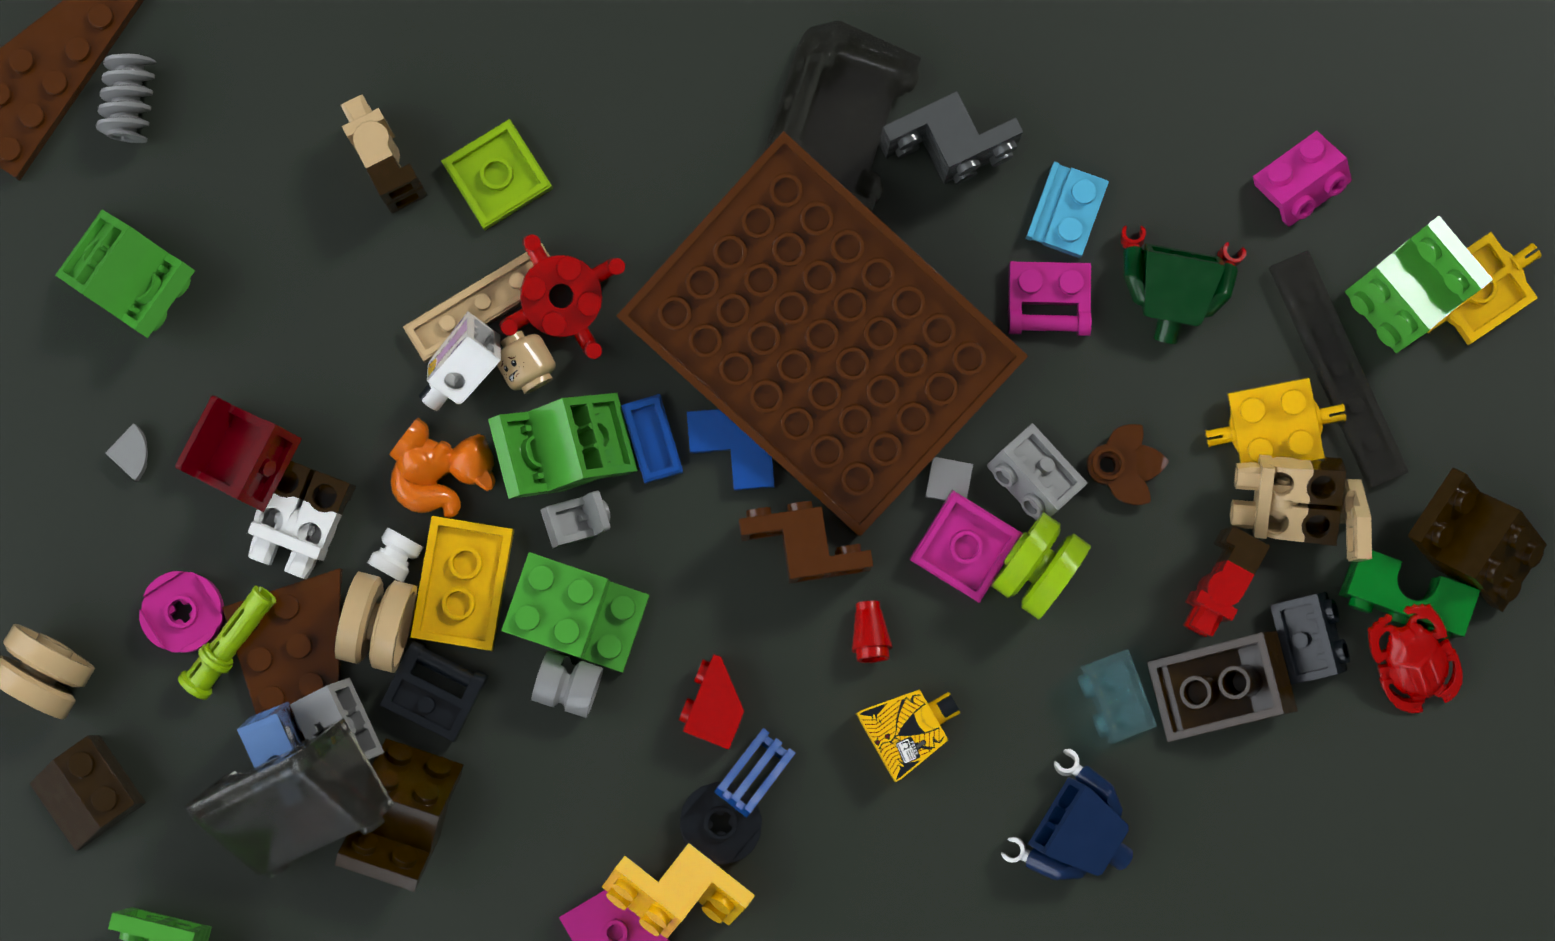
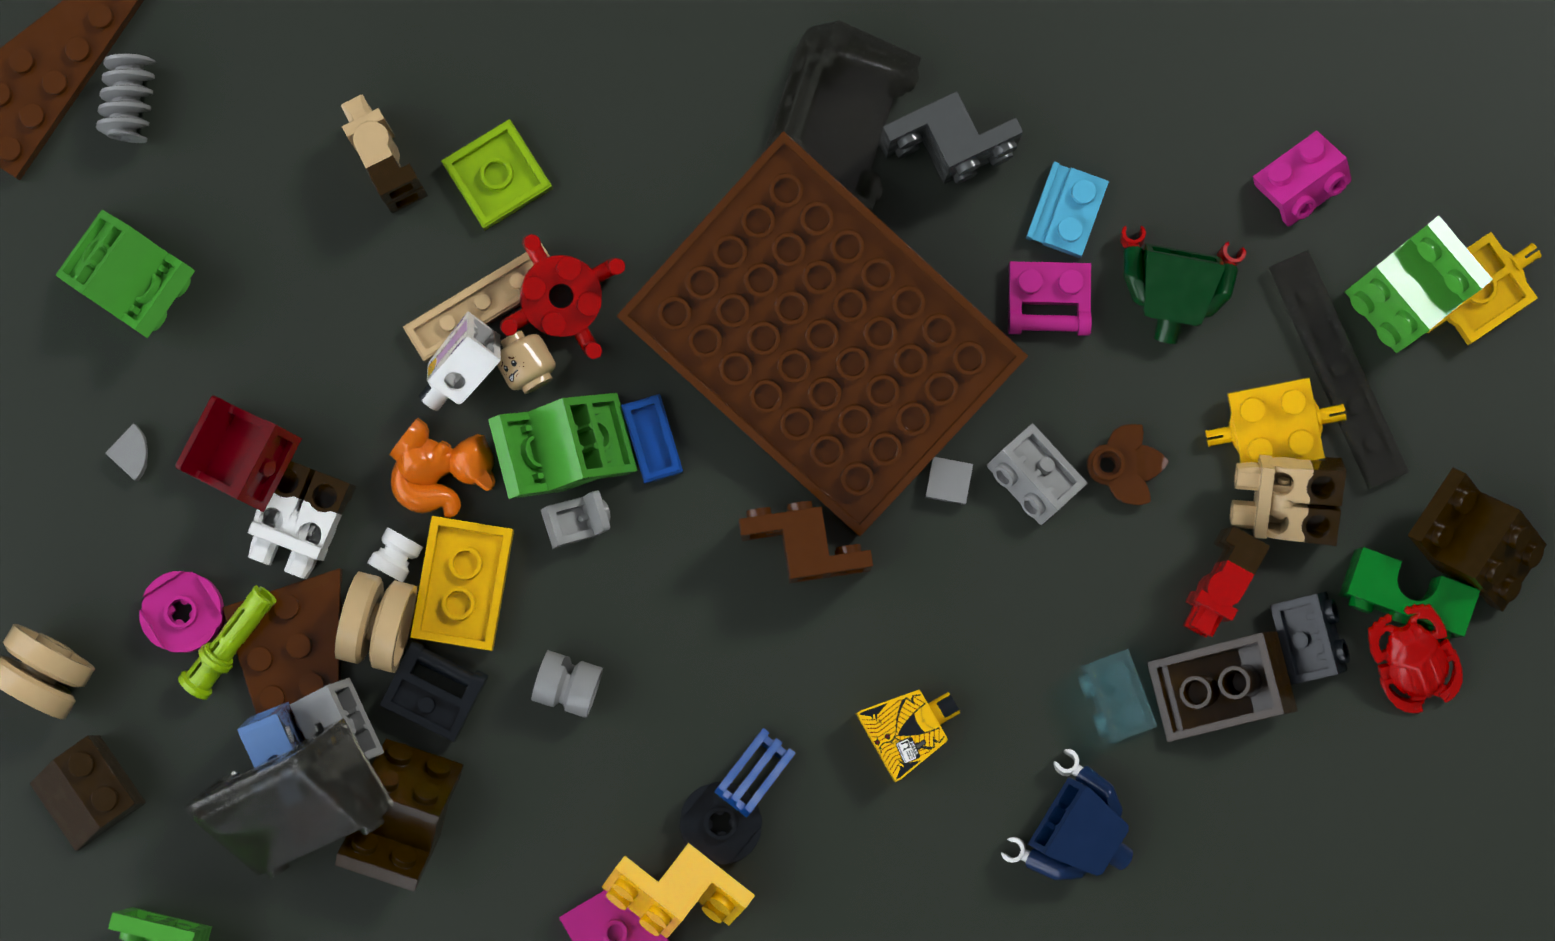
(575, 612): bright green bracket -> none
(716, 432): blue tile -> none
(717, 707): red slope -> none
(870, 634): red cone -> none
(965, 546): dark pink plate -> none
(1036, 562): lime wheel -> none
(1357, 517): tan tile -> none

